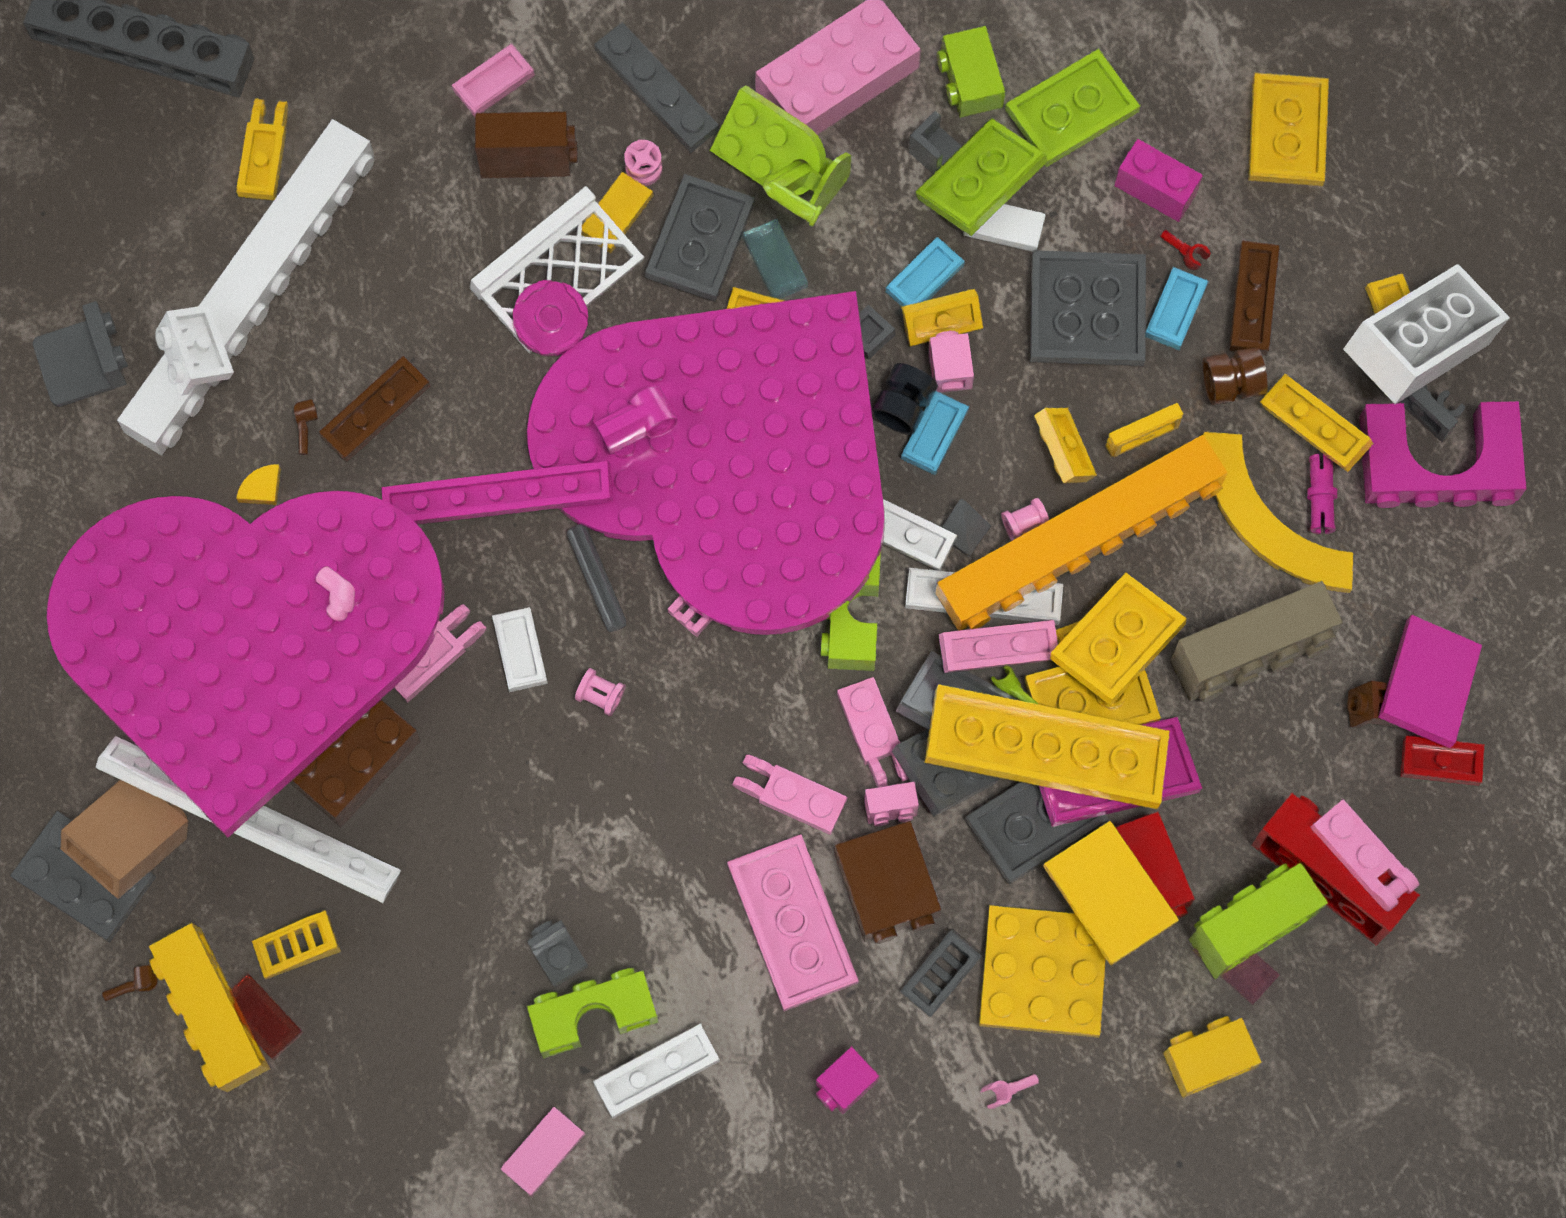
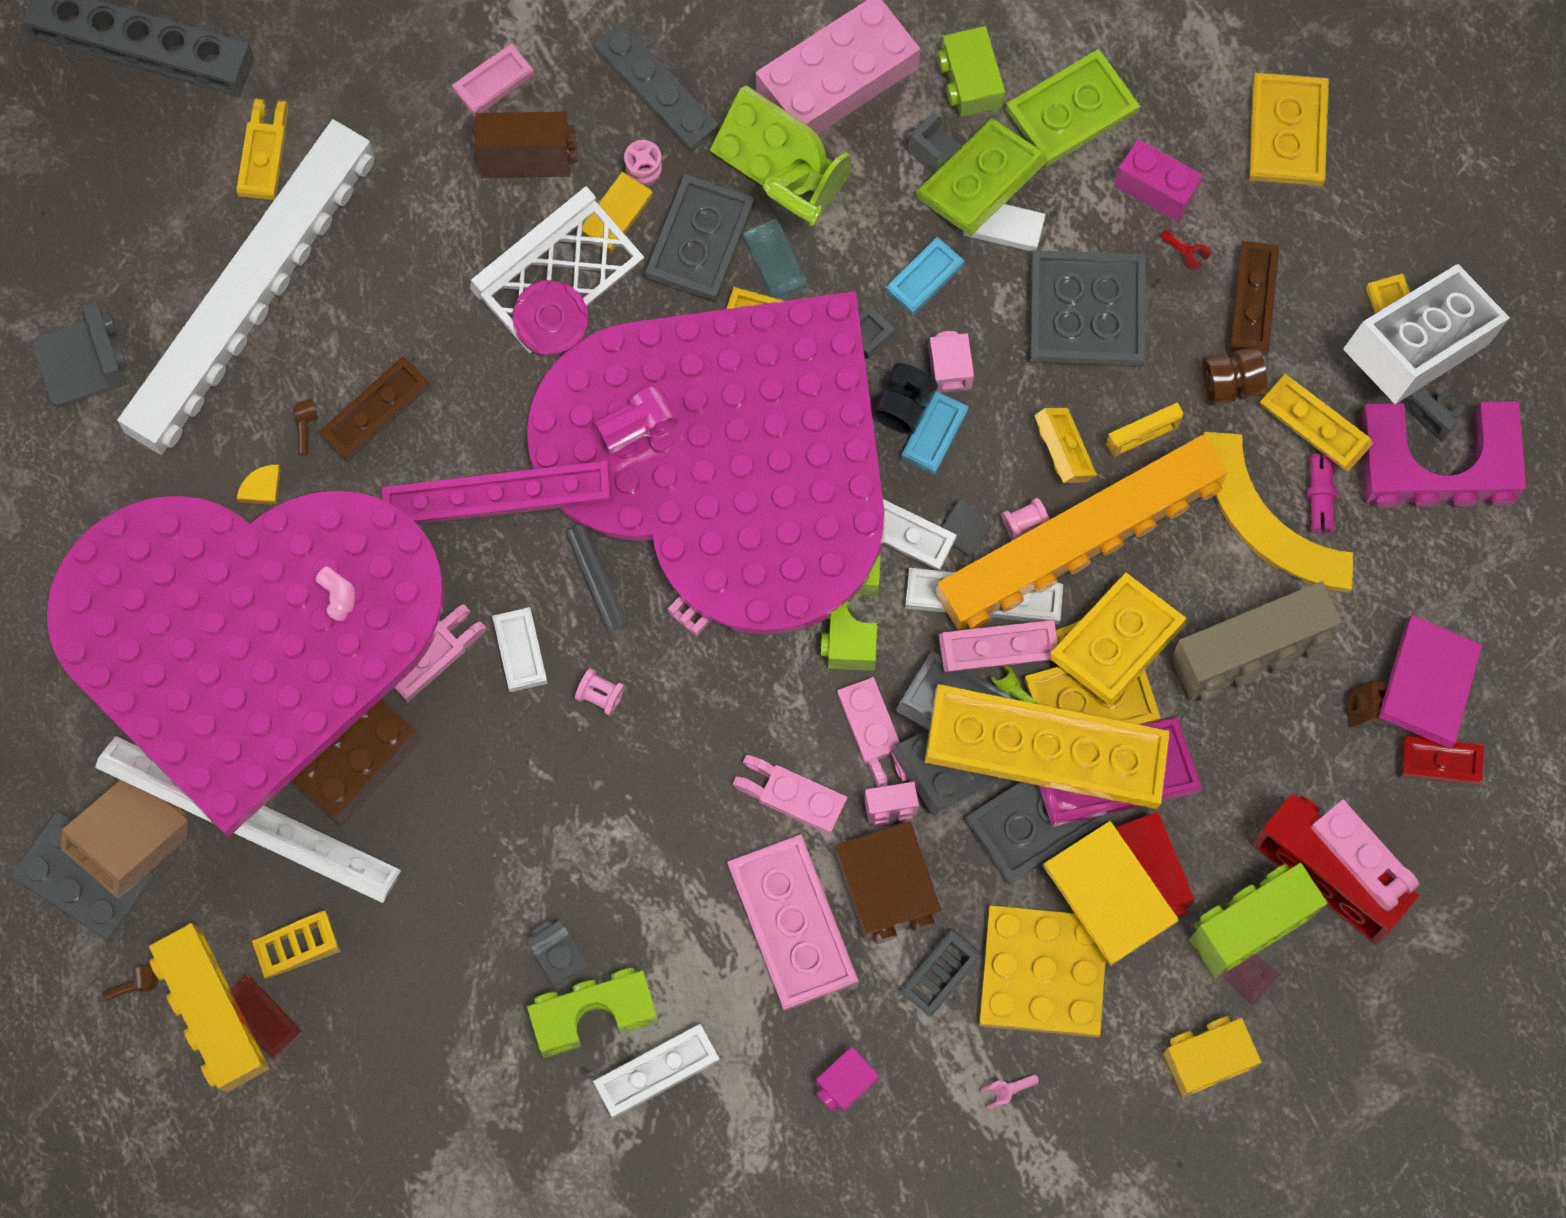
(193, 348): white bracket -> none
(542, 1151): bright pink tile -> none
(948, 313): yellow plate -> none
(1176, 308): medium azure tile -> none

